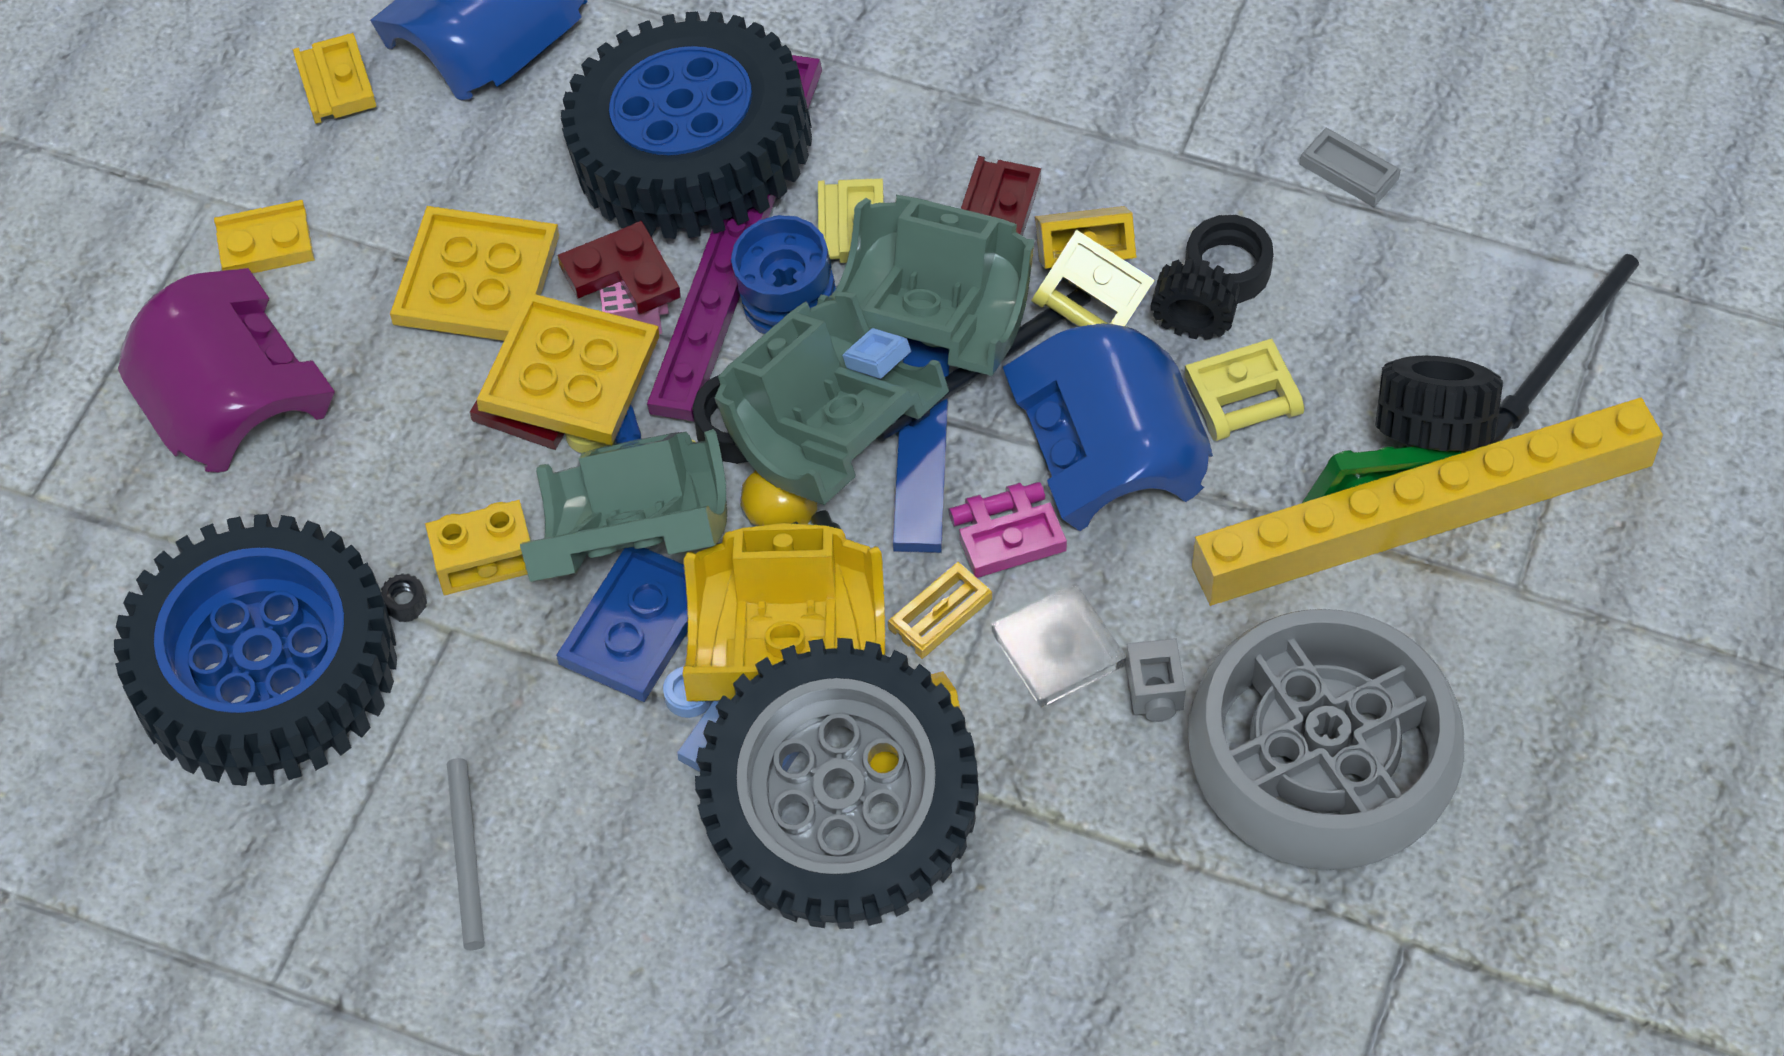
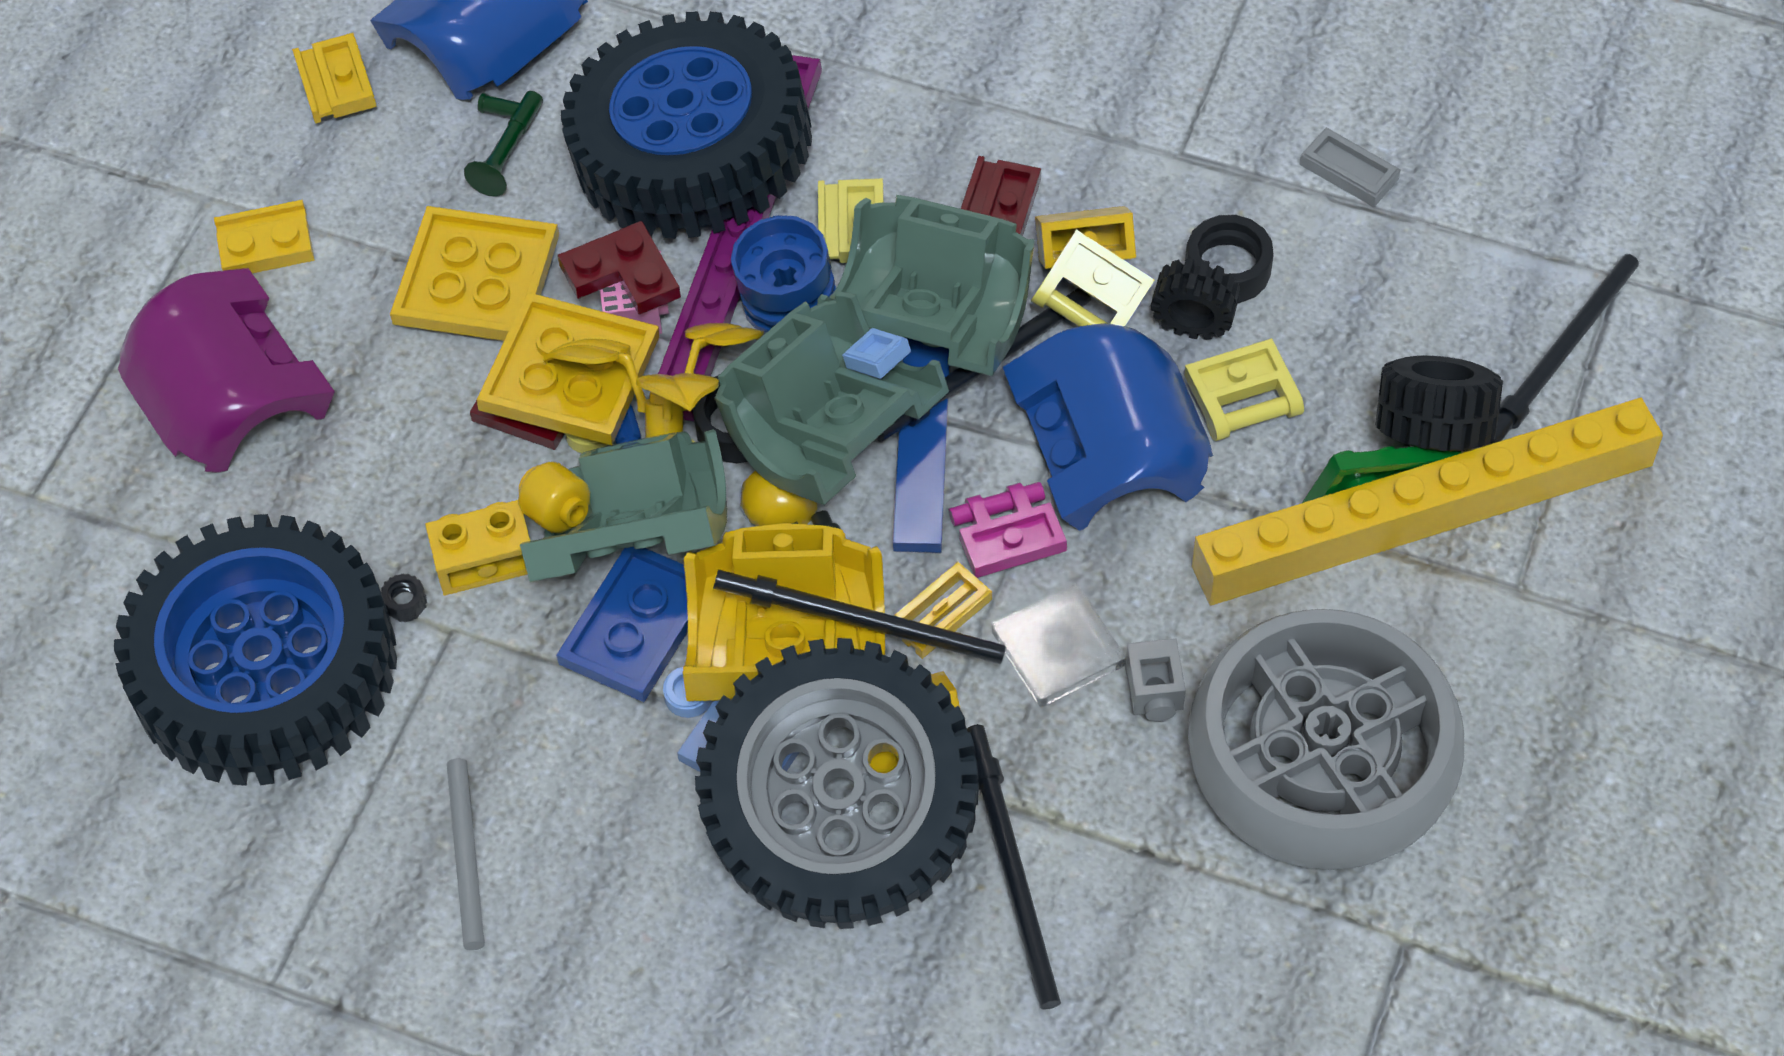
(487, 175): none -> dark green piece
(554, 497): none -> yellow head
(669, 393): none -> yellow plant
(765, 592): none -> black bar
(989, 781): none -> black bar

